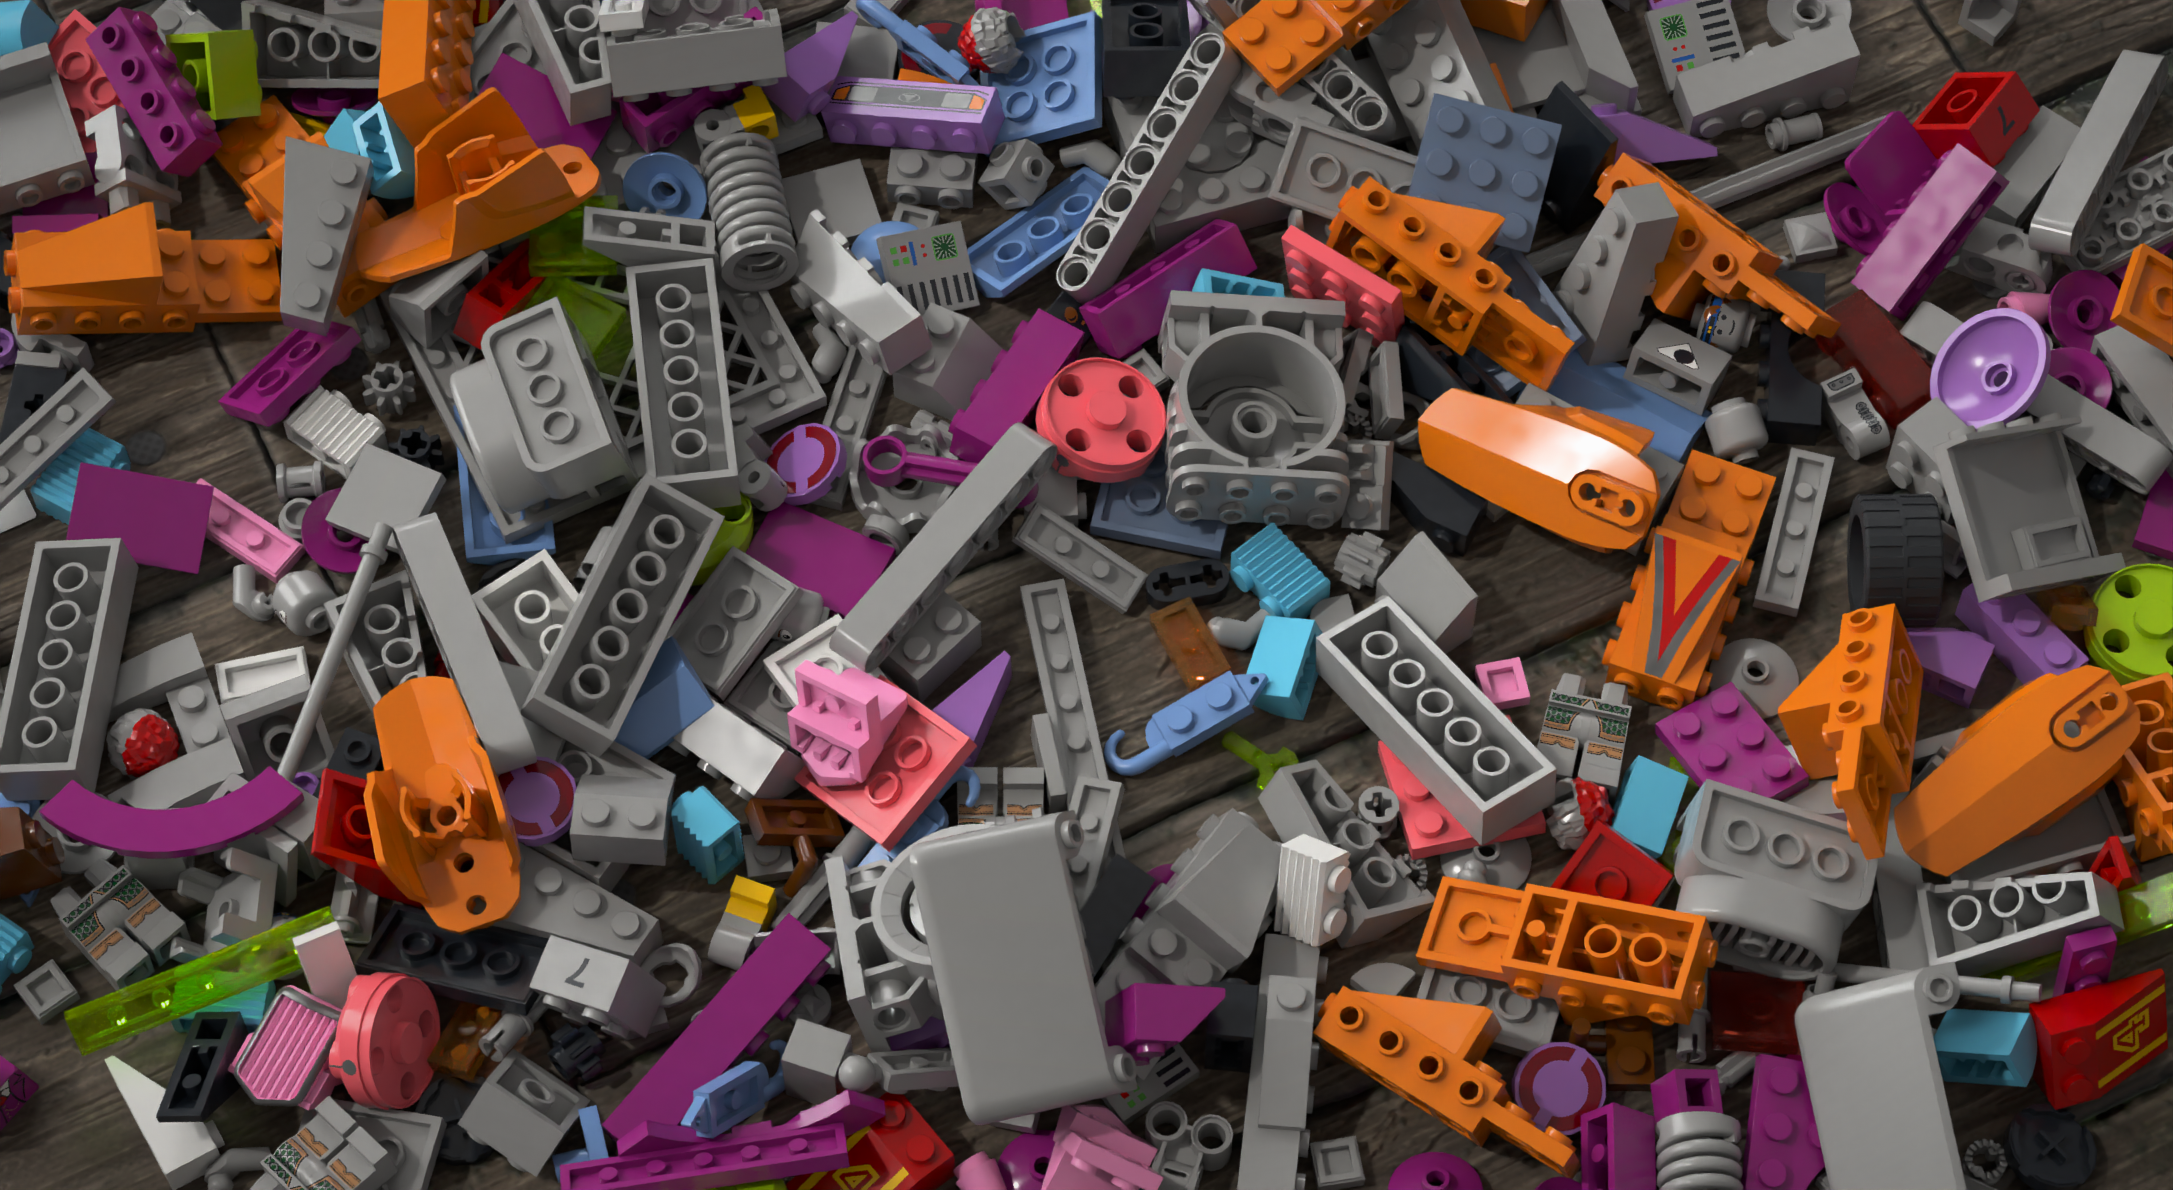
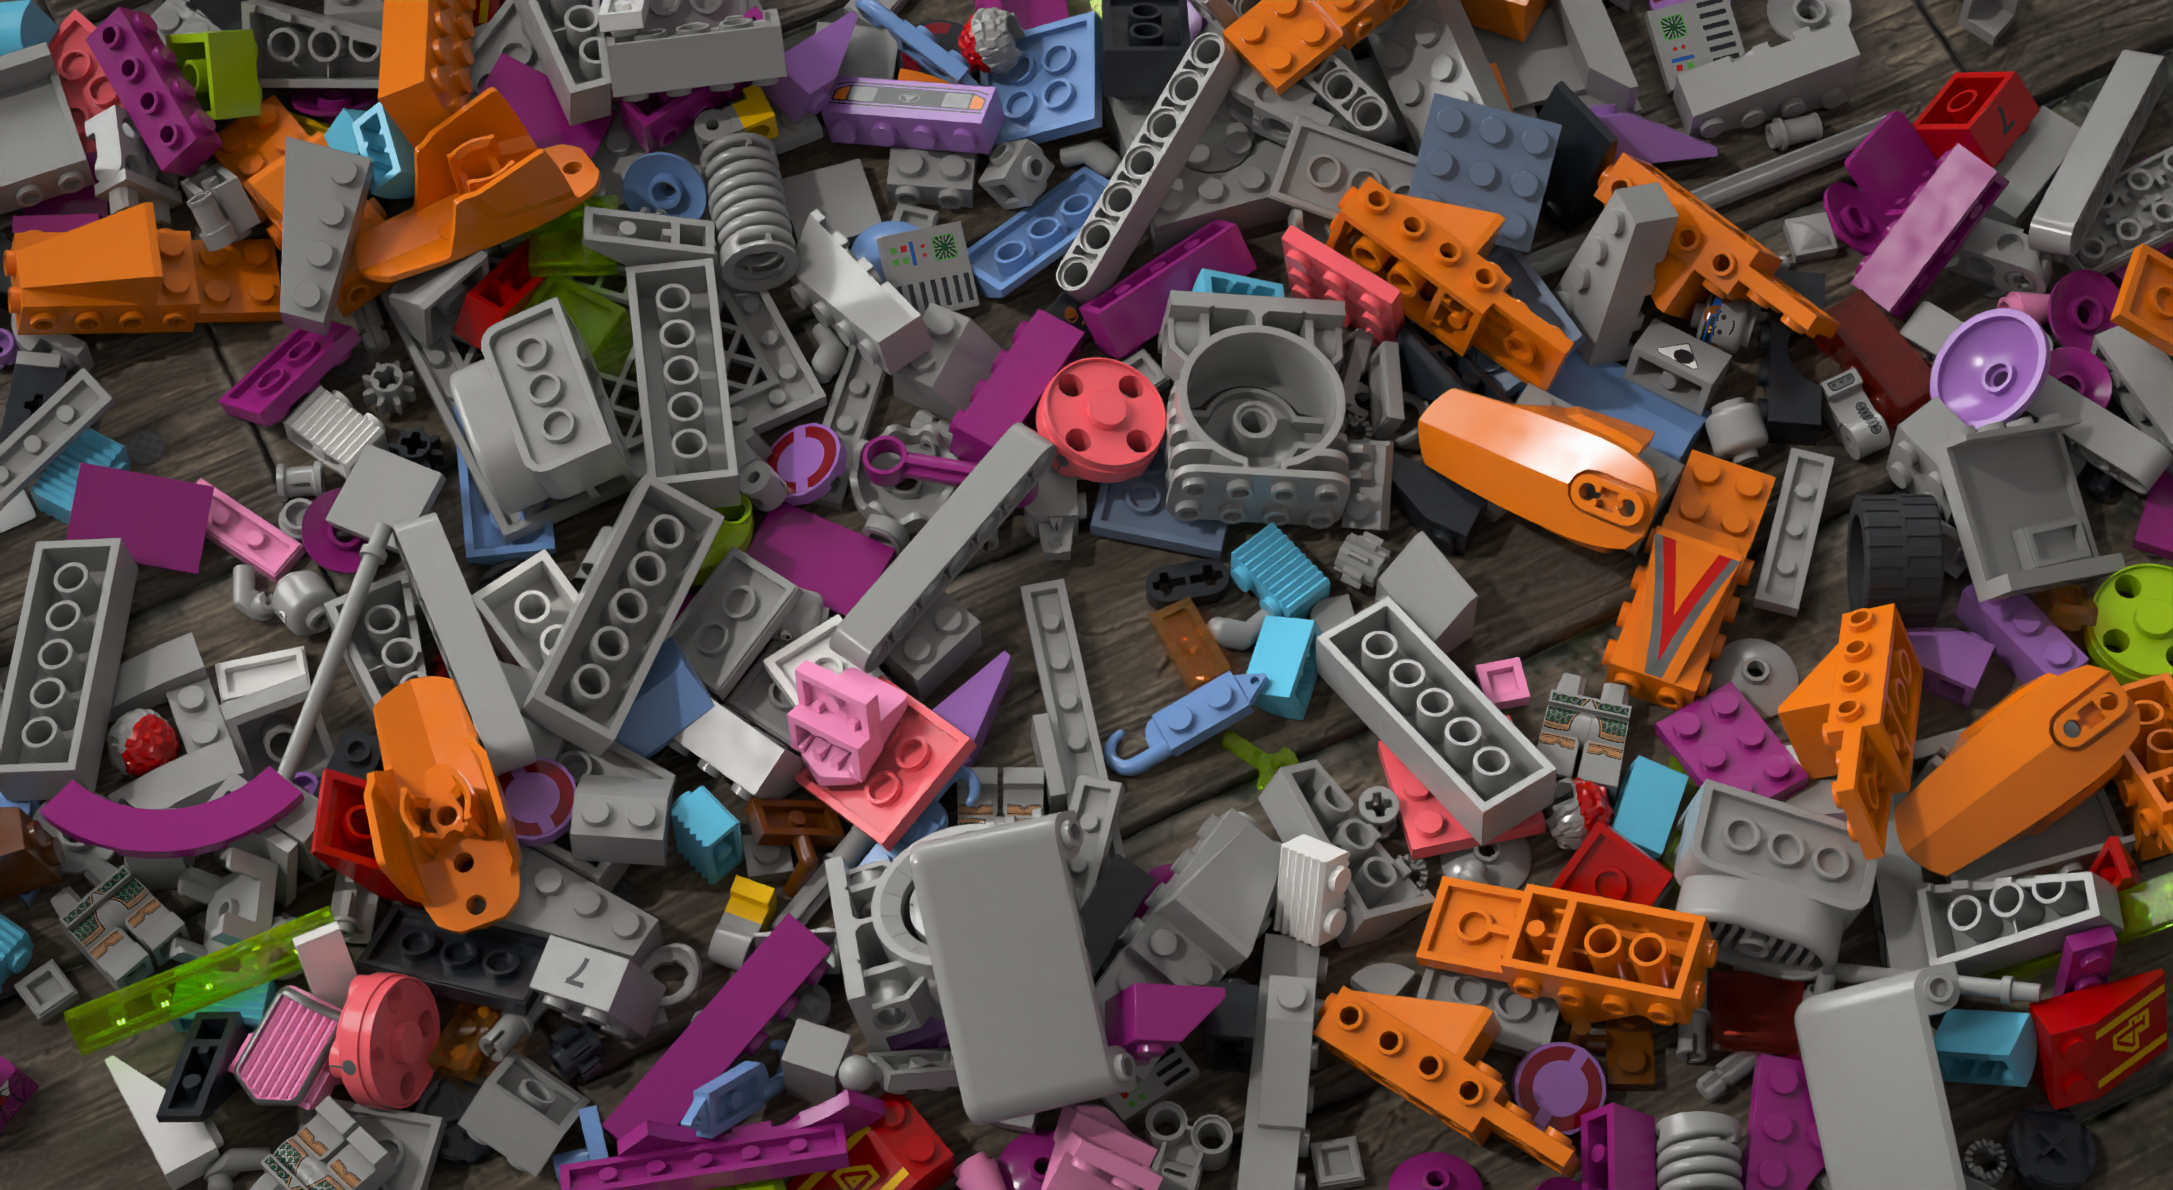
(219, 206): none -> light grey hinge
(1079, 558): light grey tile -> none
(1686, 1092): magenta brick -> none

